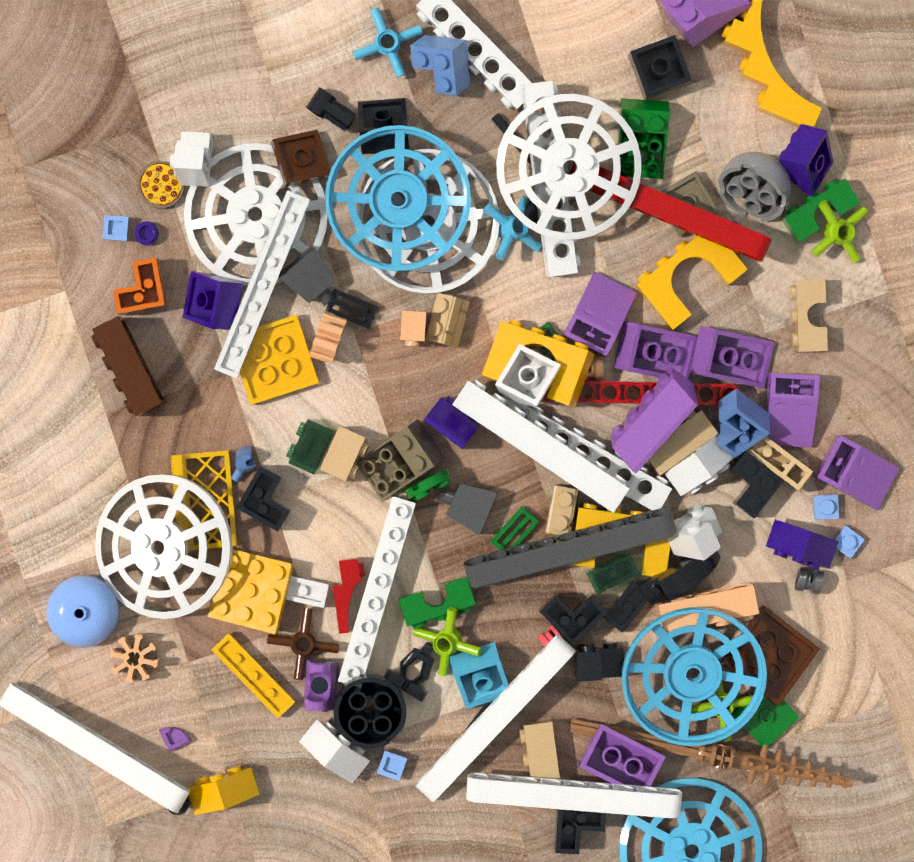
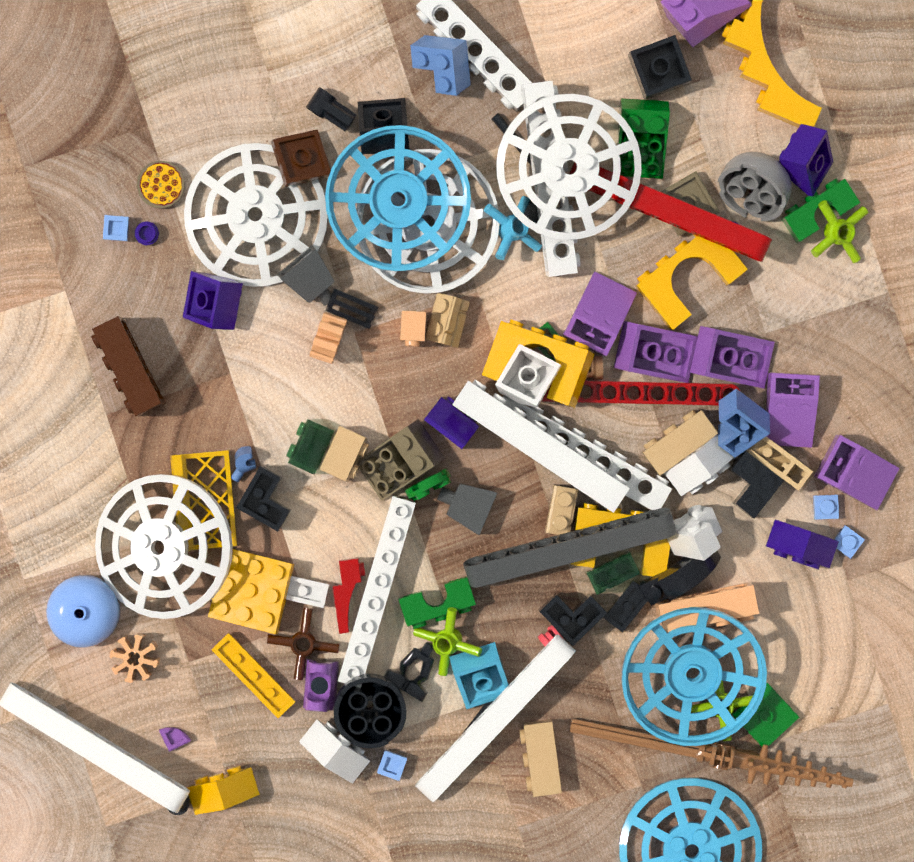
(147, 293): orange brick -> none
(193, 159): white brick -> none
(261, 284): white plate -> none
(277, 361): yellow plate -> none
(390, 52): medium azure bar -> none
(500, 546): green tile -> none
(569, 827): black brick -> none
(574, 795): white beam -> none
(598, 662): black brick -> none
(620, 758): medium lavender slope -> none
(654, 419): medium lavender slope -> none
(784, 650): reddish brown plate -> none
(807, 336): tan arch -> none
(809, 581): flat silver wheel -> none

